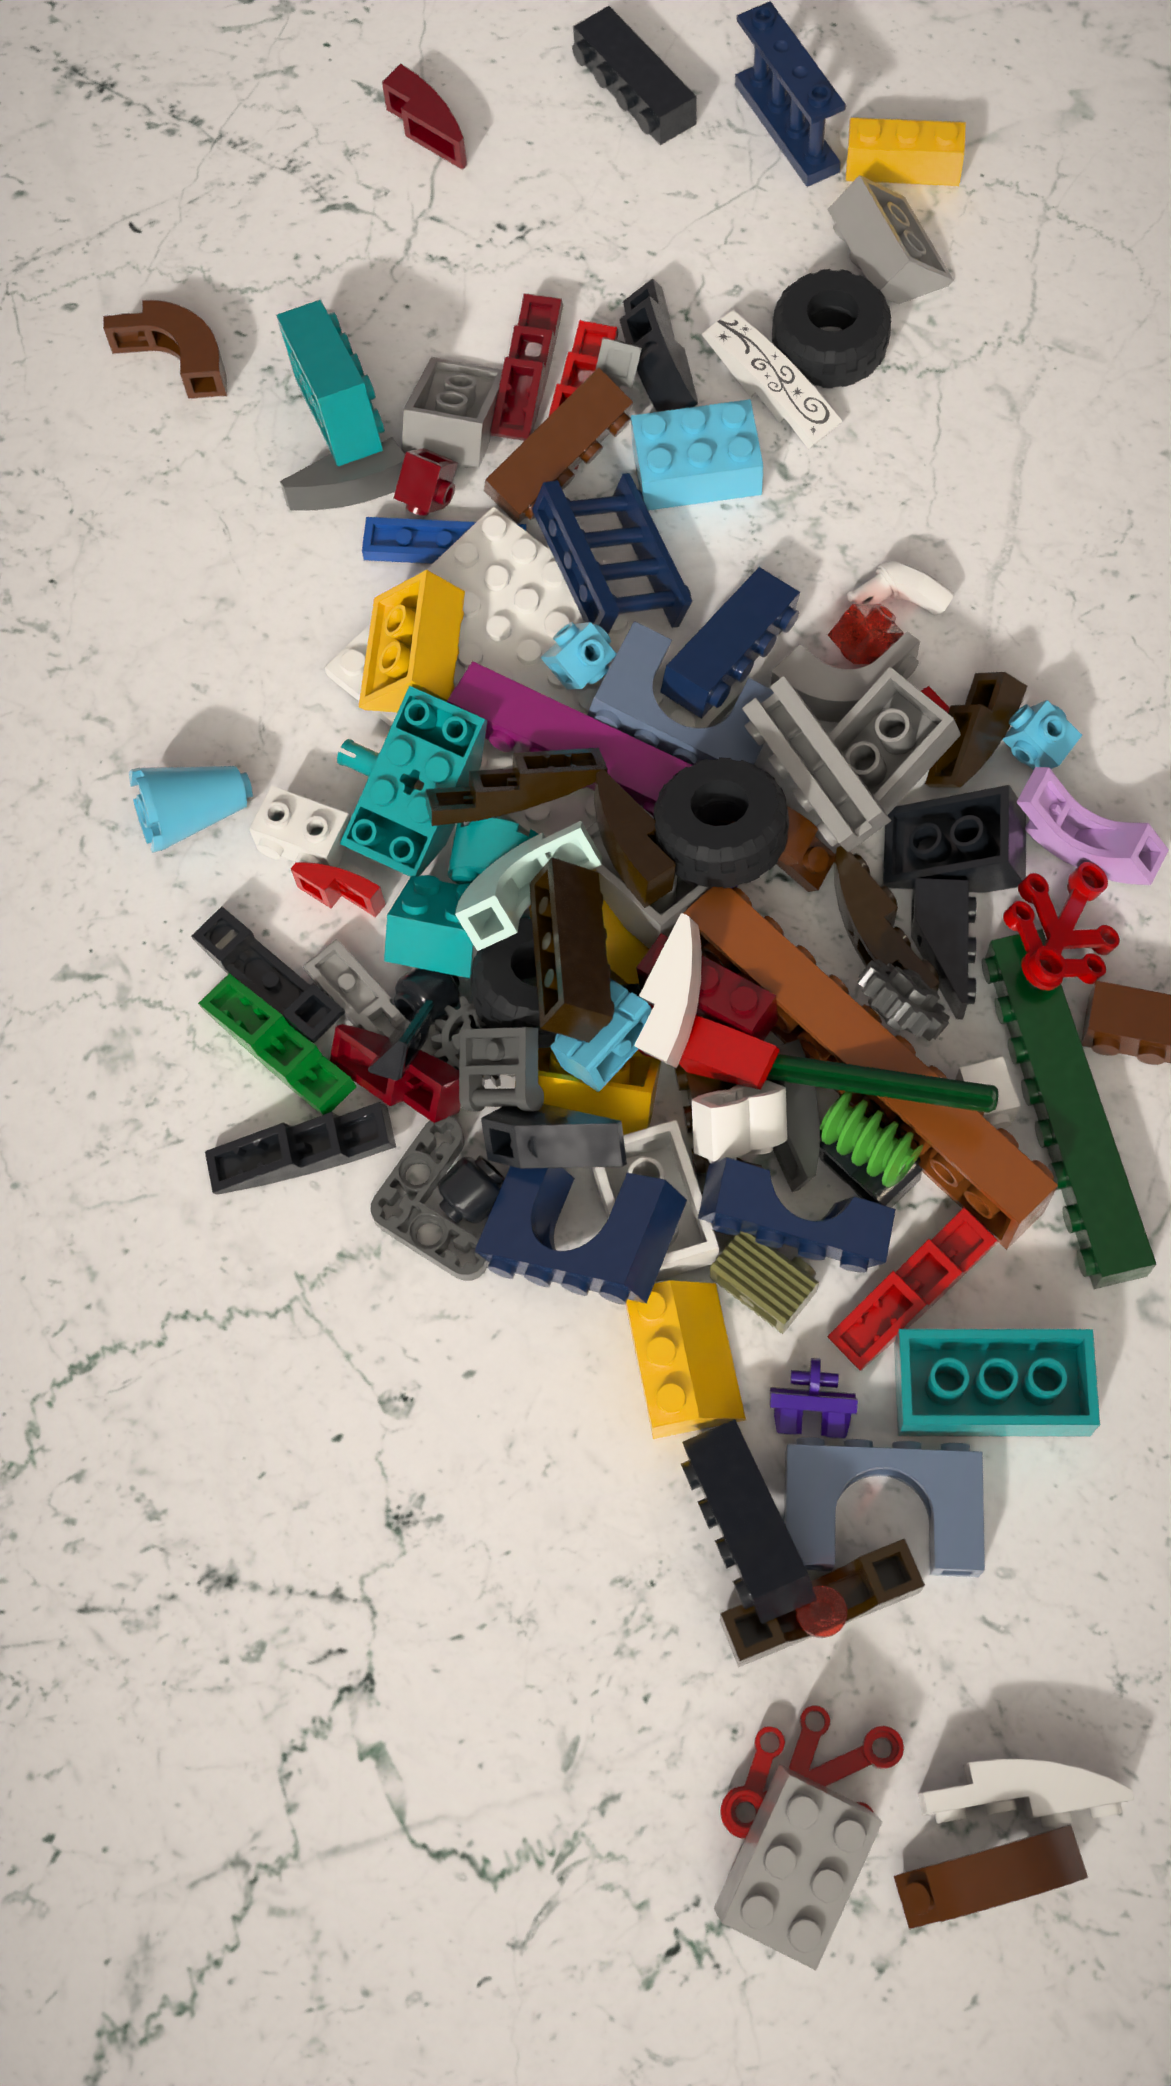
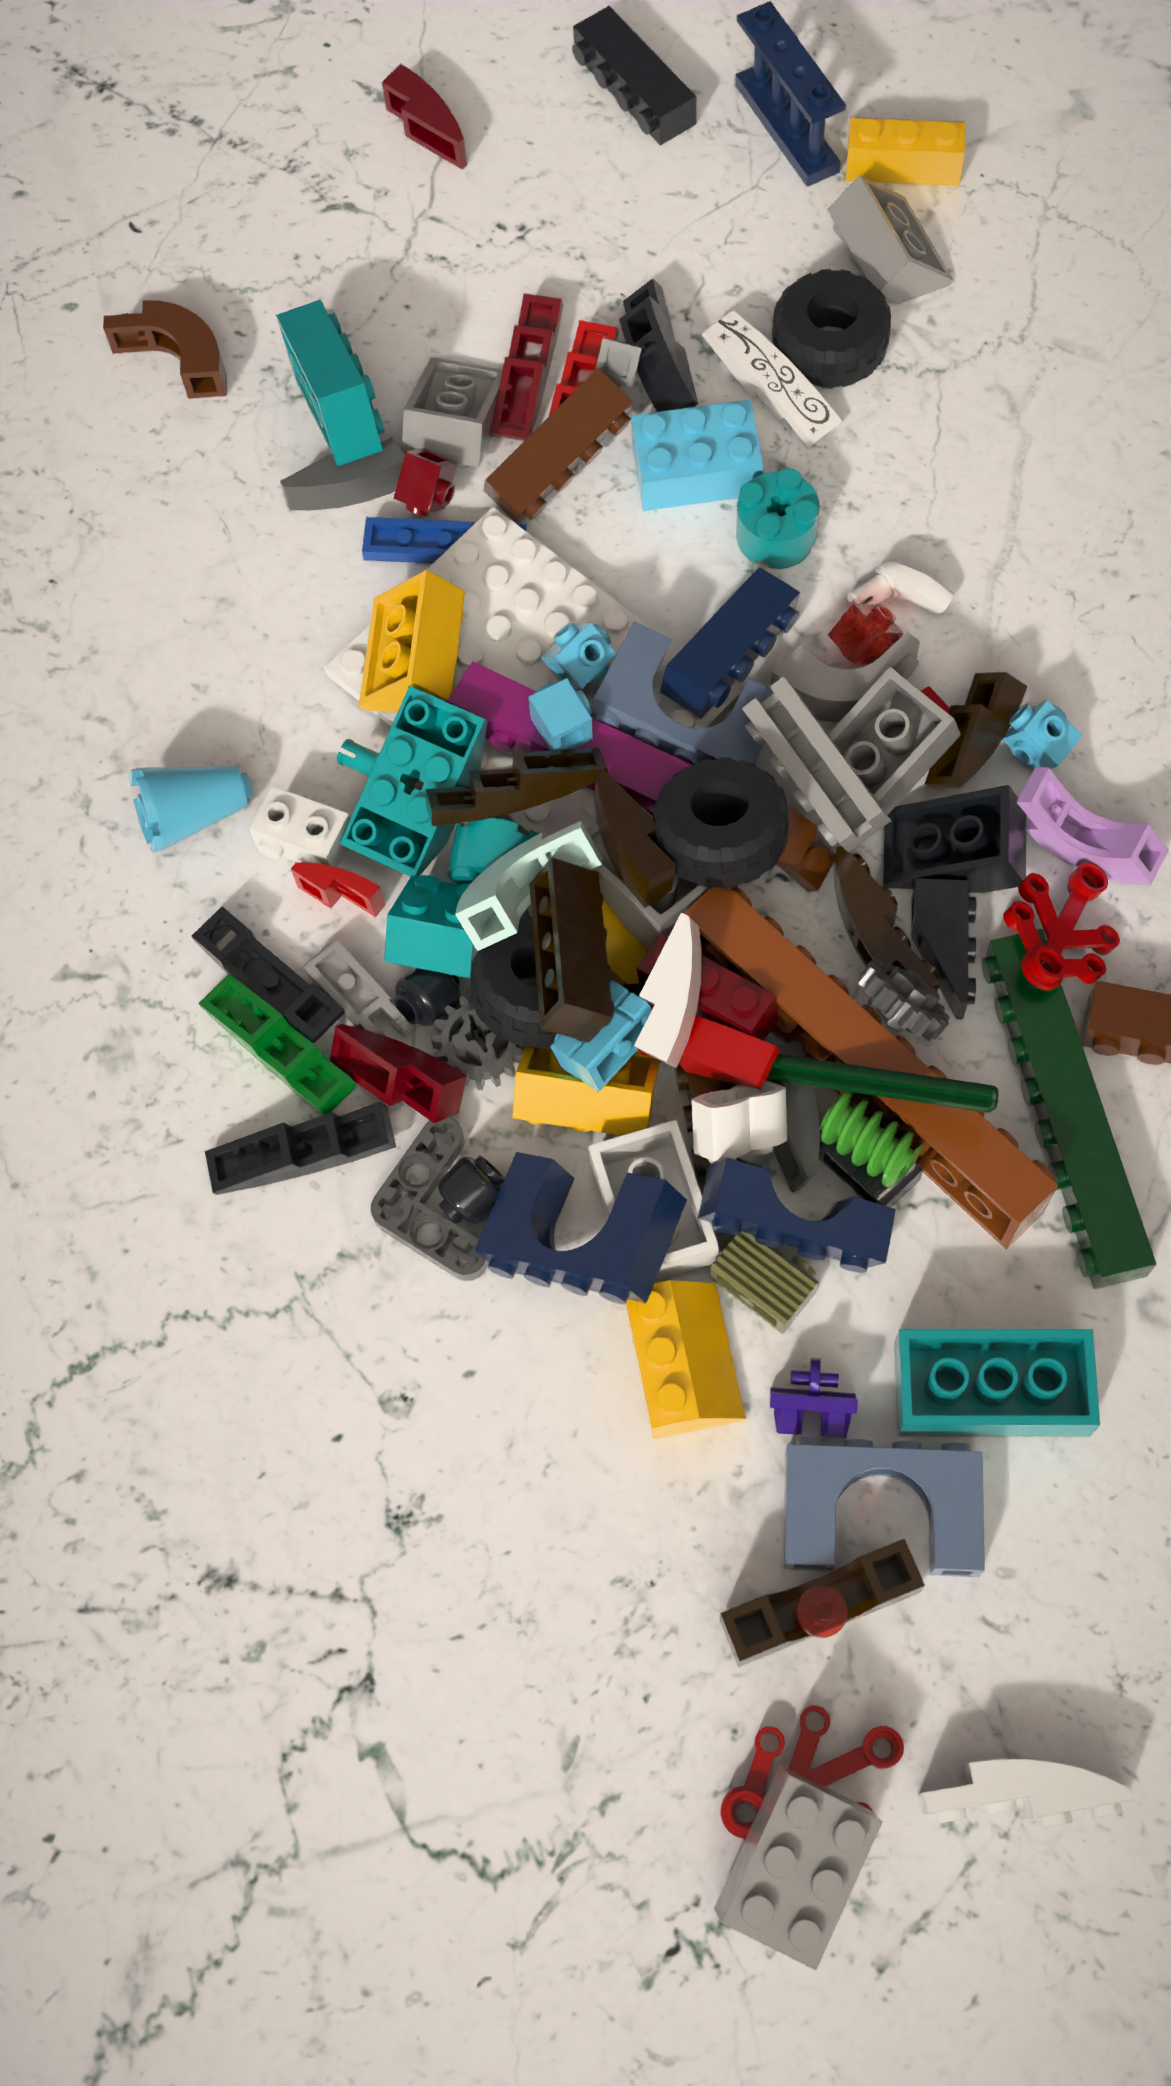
(404, 1043): black slope -> none
(499, 1053): dark grey plate -> none
(552, 1138): black slope -> none
(561, 715): none -> medium azure brick
(587, 577): dark blue fence -> none
(749, 1523): black brick -> none
(777, 519): none -> teal brick
(912, 1289): red slope -> none
(990, 1877): reddish brown arch -> none
(994, 1073): white brick -> none

